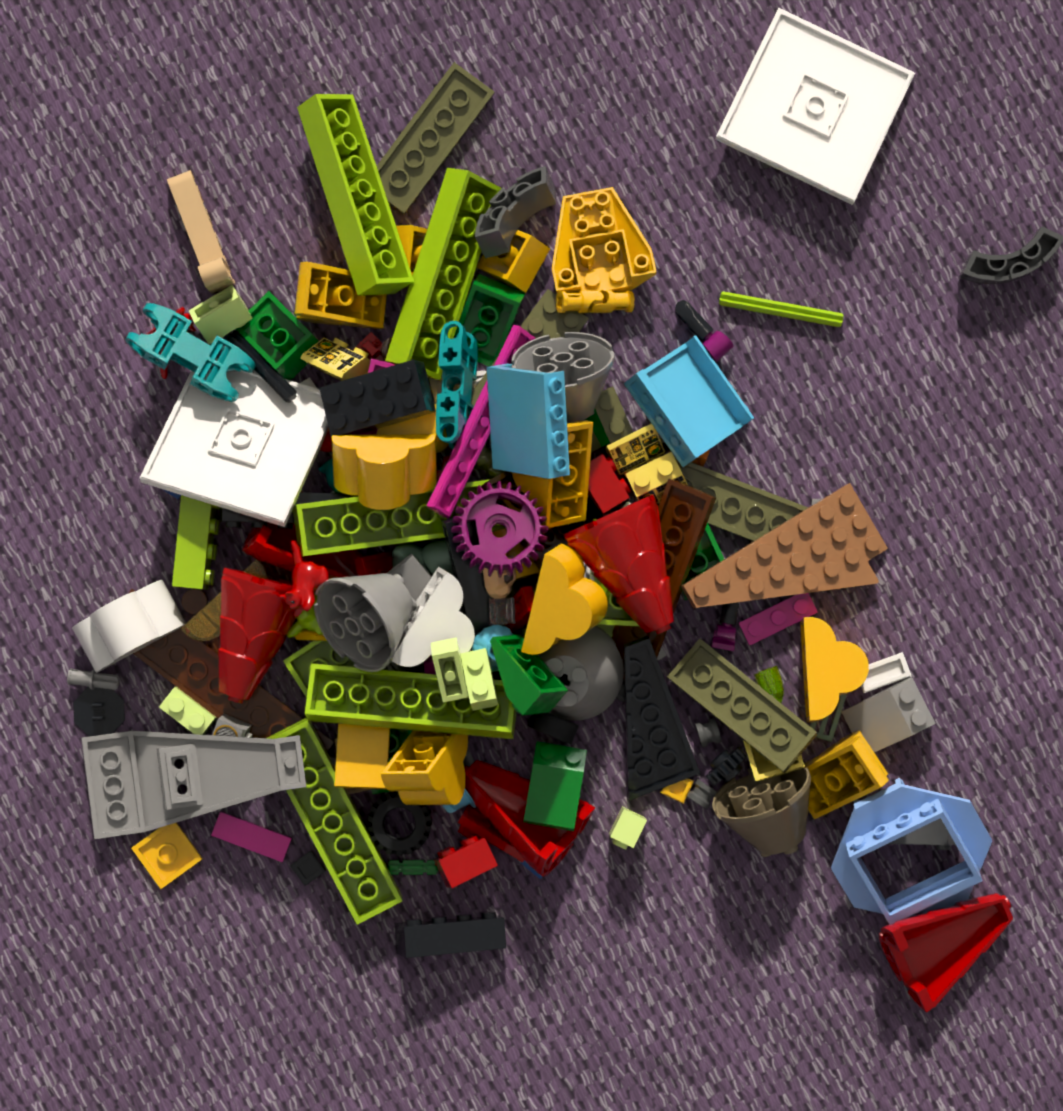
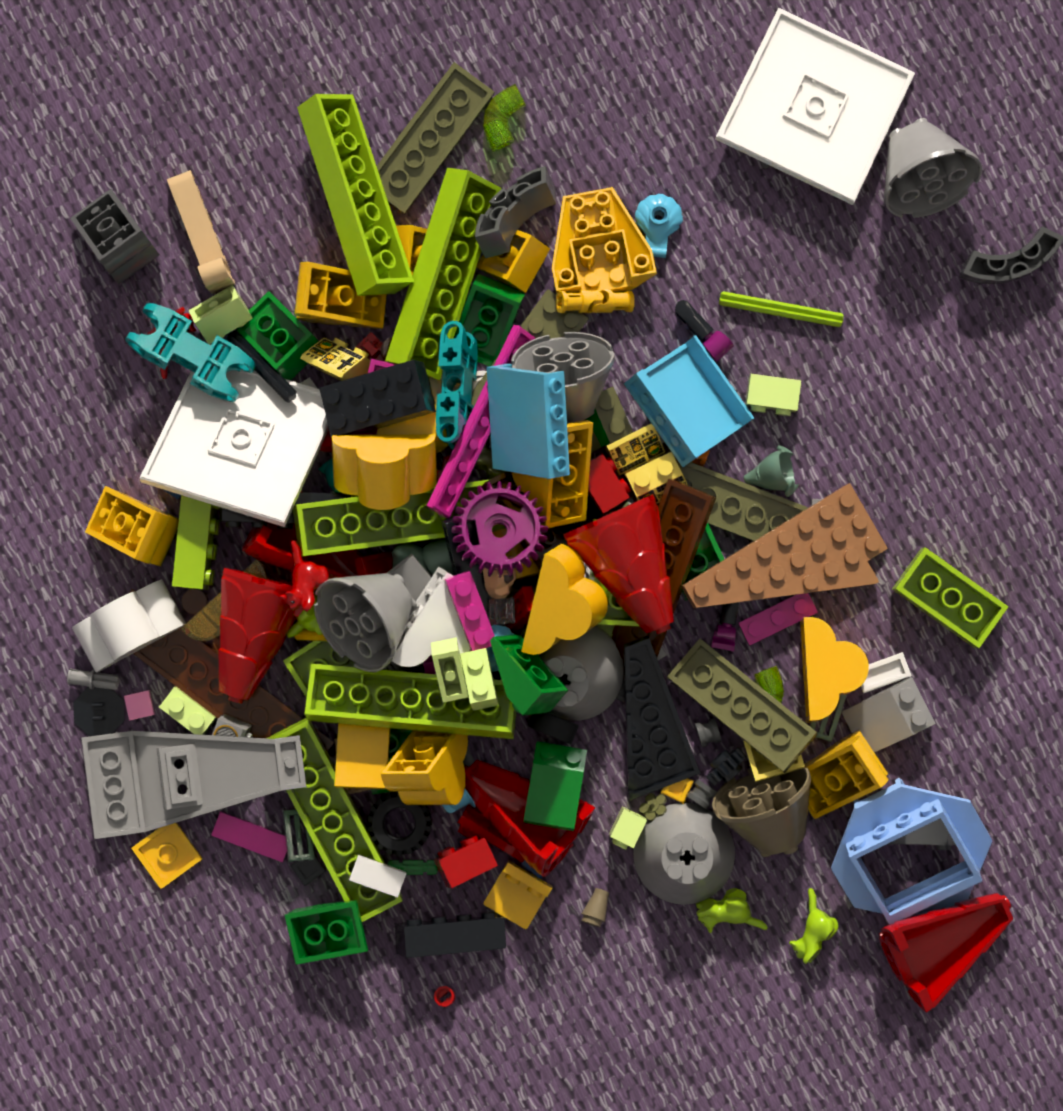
(114, 237): none -> dark grey brick
(132, 526): none -> yellow brick
(139, 705): none -> bright pink tile
(300, 857): none -> sand green tile
(325, 931): none -> green slope
(377, 876): none -> white tile
(441, 992): none -> red hinge
(470, 610): none -> dark pink plate
(497, 116): none -> clear neon green cylinder
(517, 894): none -> yellow bracket
(596, 908): none -> dark tan cone
(654, 806): none -> olive plant
(658, 230): none -> medium azure animal
(668, 837): none -> light grey cone
(730, 909): none -> lime animal
(773, 393): none -> yellowish green brick
(774, 472): none -> sand green hat
(818, 928): none -> lime animal
(927, 170): none -> light grey cone
(950, 597): none -> lime brick

